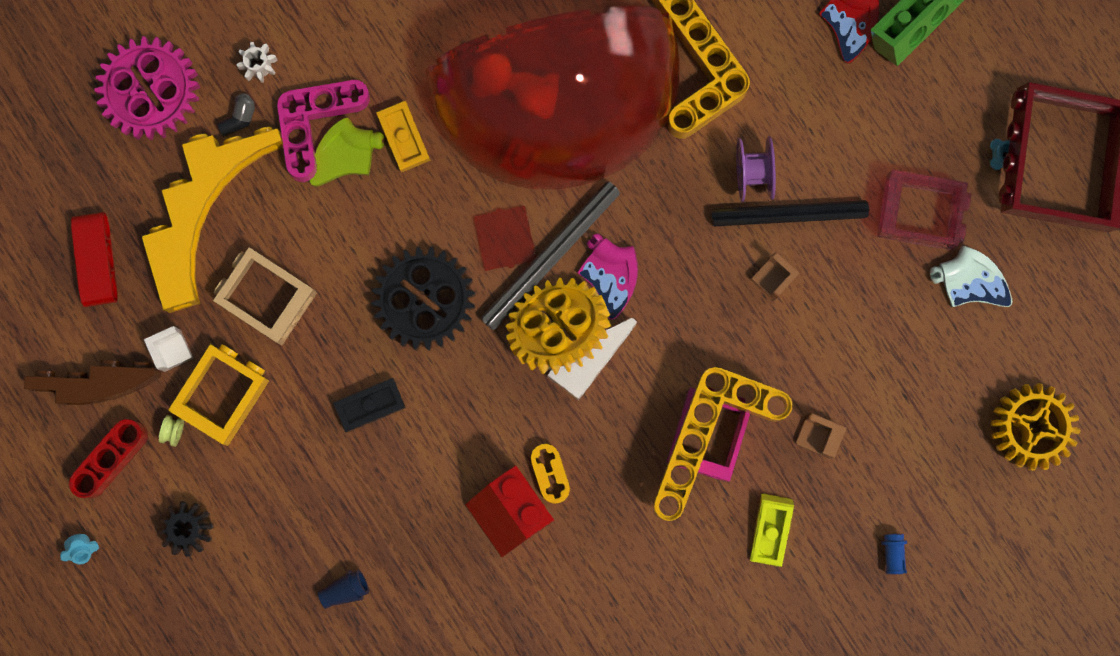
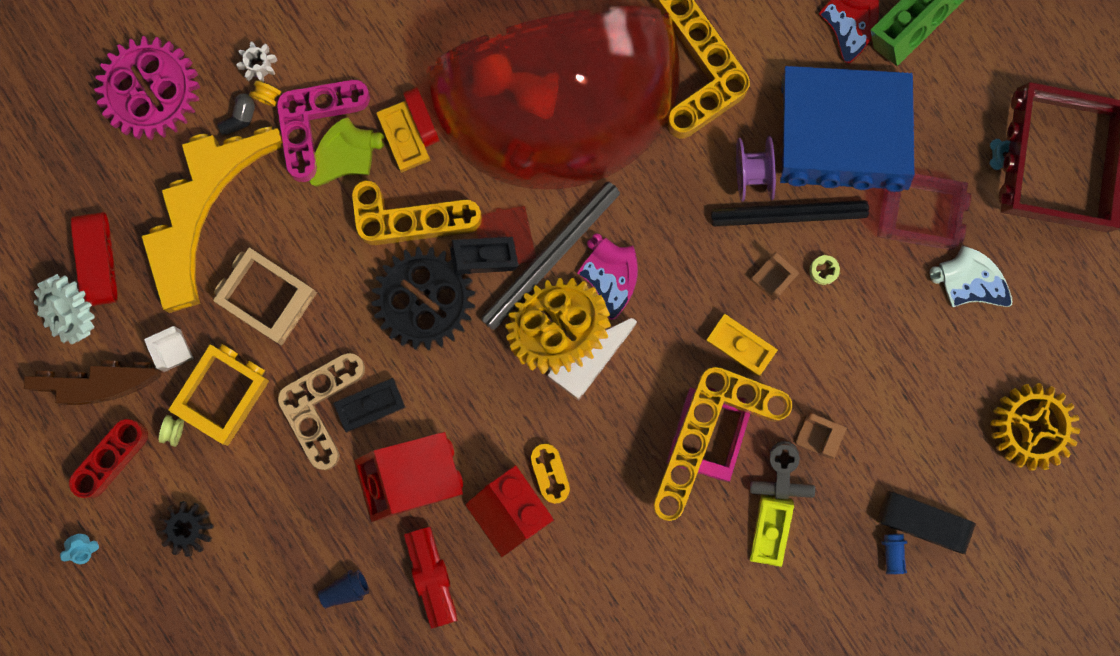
(64, 309): none -> light aqua gear
(265, 93): none -> yellow bush
(307, 409): none -> tan beam
(409, 476): none -> red slope
(418, 214): none -> yellow beam
(421, 117): none -> red beam
(431, 577): none -> red piece
(483, 255): none -> black plate
(741, 345): none -> yellow plate
(782, 487): none -> dark grey piece
(828, 278): none -> yellowish green bush
(847, 128): none -> blue panel
(926, 522): none -> black beam

